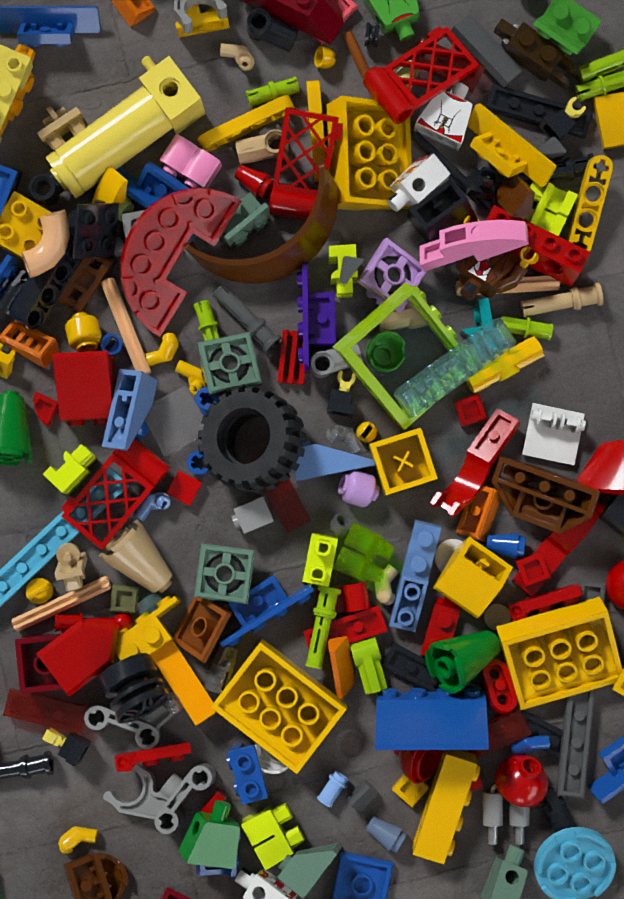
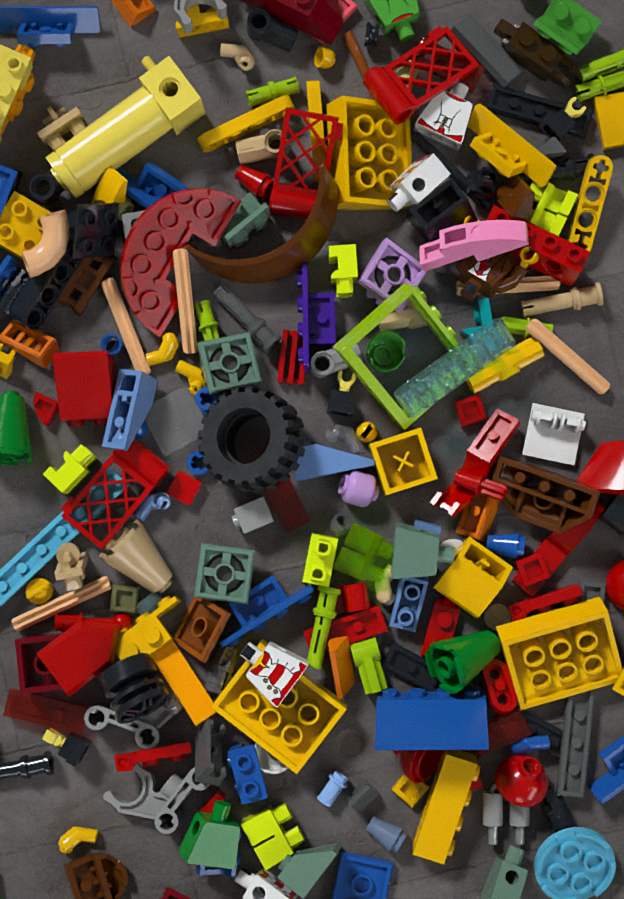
(83, 332): yellow head -> none
(185, 301): none -> light nougat axle
(190, 163): bright pink brick -> none
(209, 754): none -> dark grey hinge
(273, 670): none -> torso
(348, 268): dark grey slope -> none
(417, 552): none -> sand green torso
(480, 485): none -> red axle
(567, 356): none -> light nougat axle

